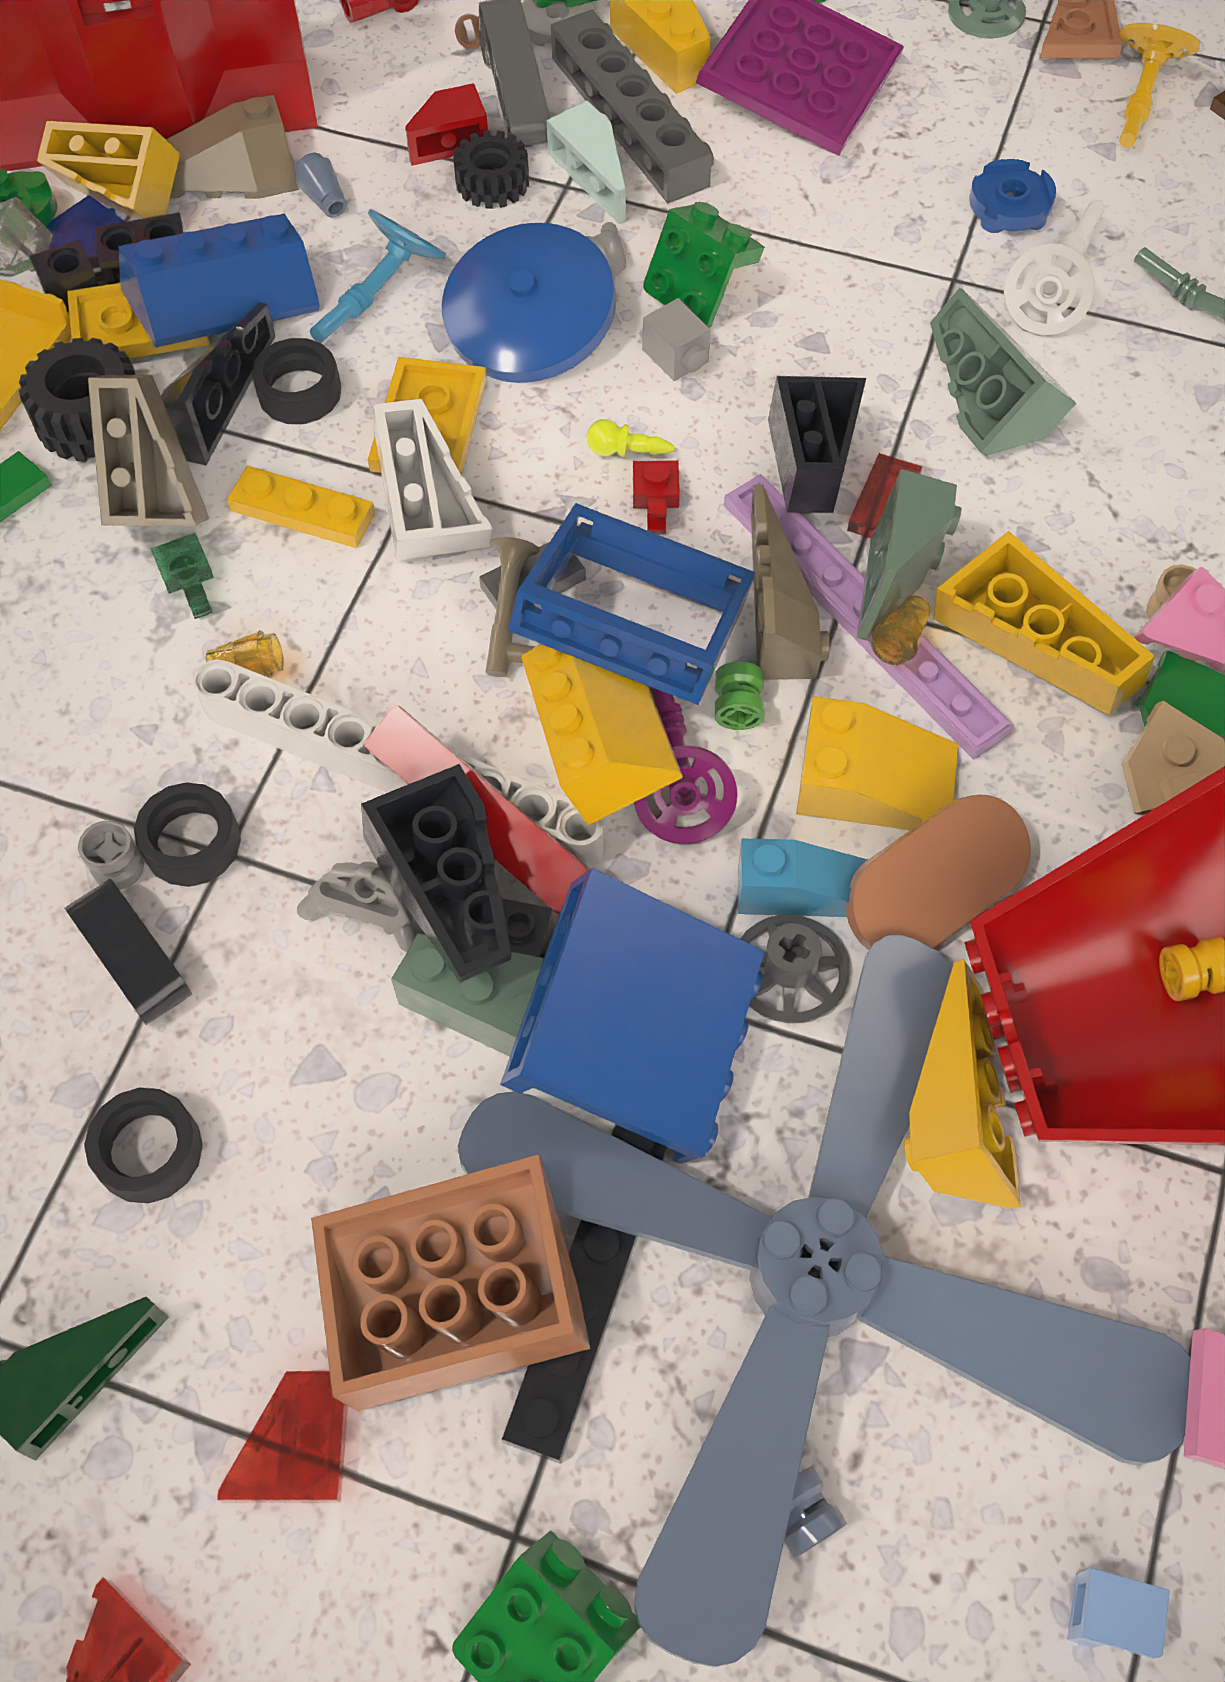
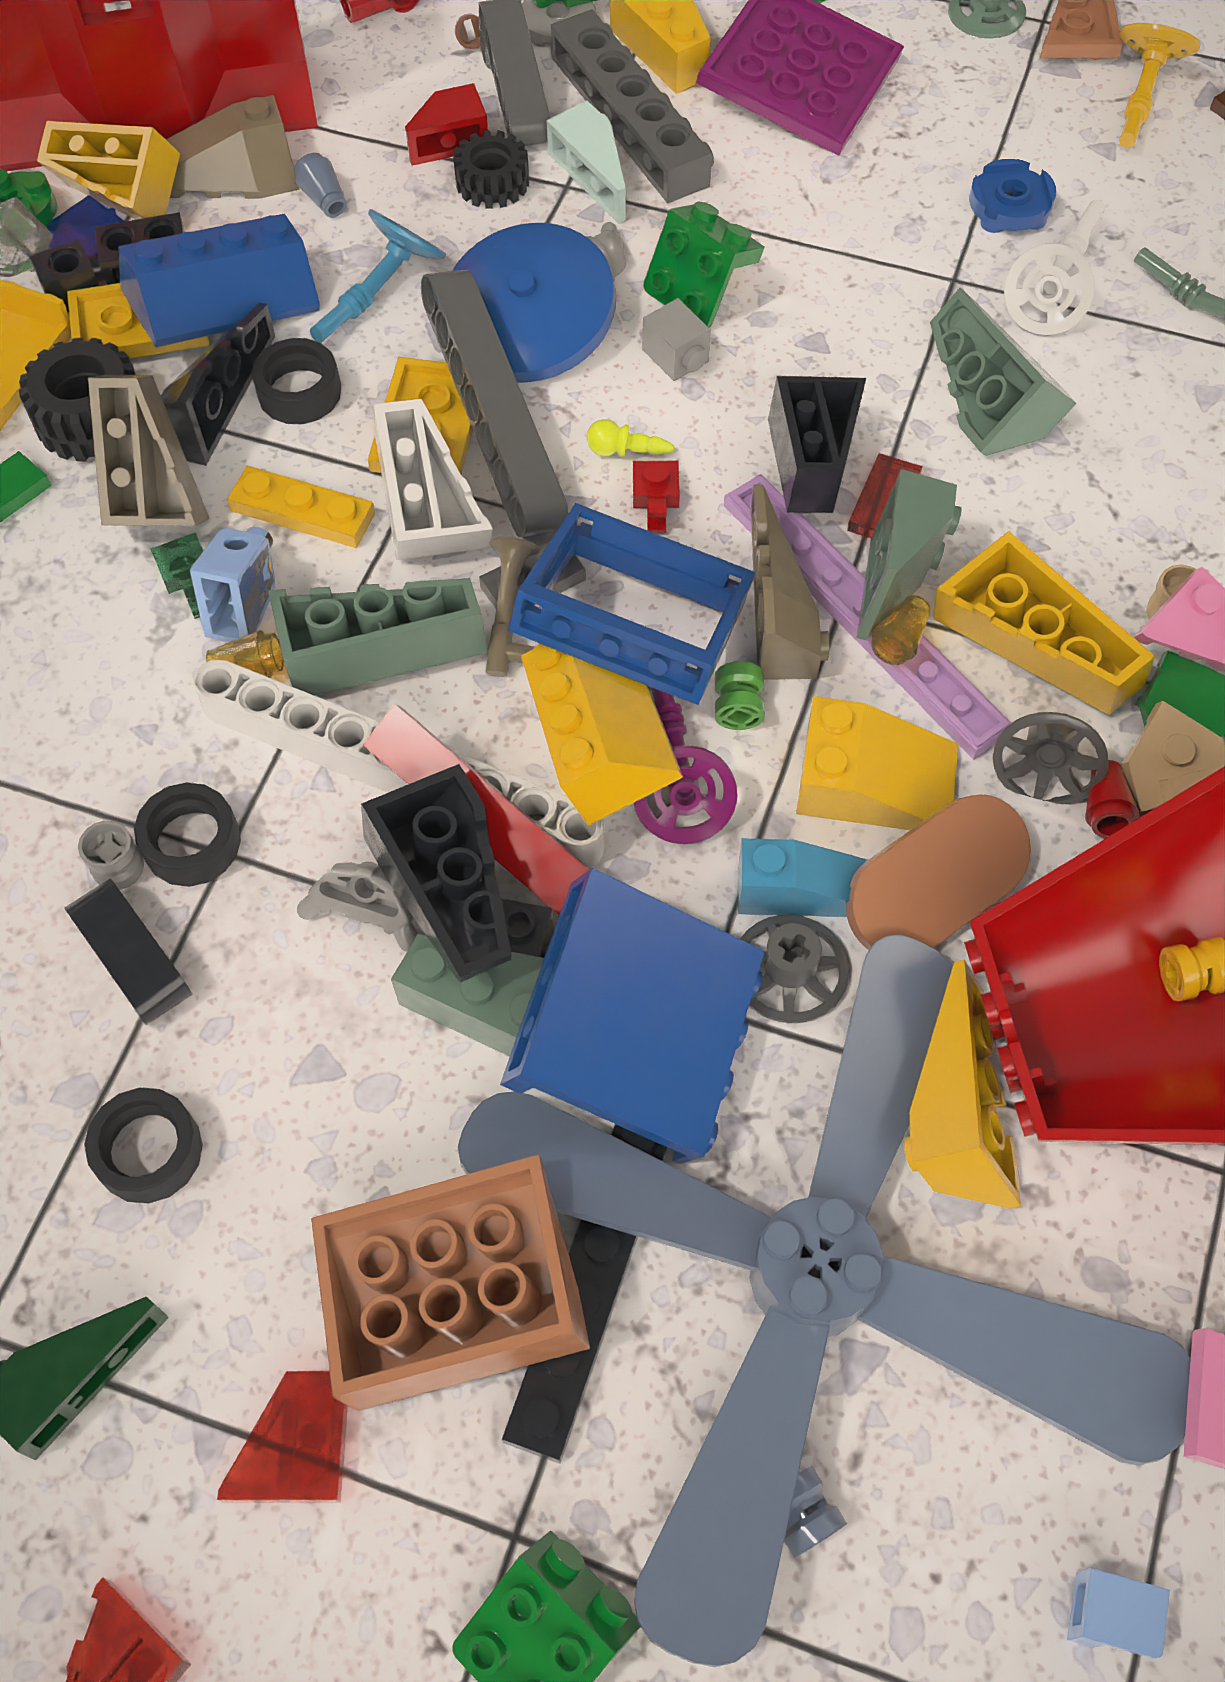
(234, 582): none -> light blue torso
(376, 632): none -> sand green wedge
(494, 403): none -> dark grey beam
(1051, 752): none -> dark grey wheel
(1110, 802): none -> red cone

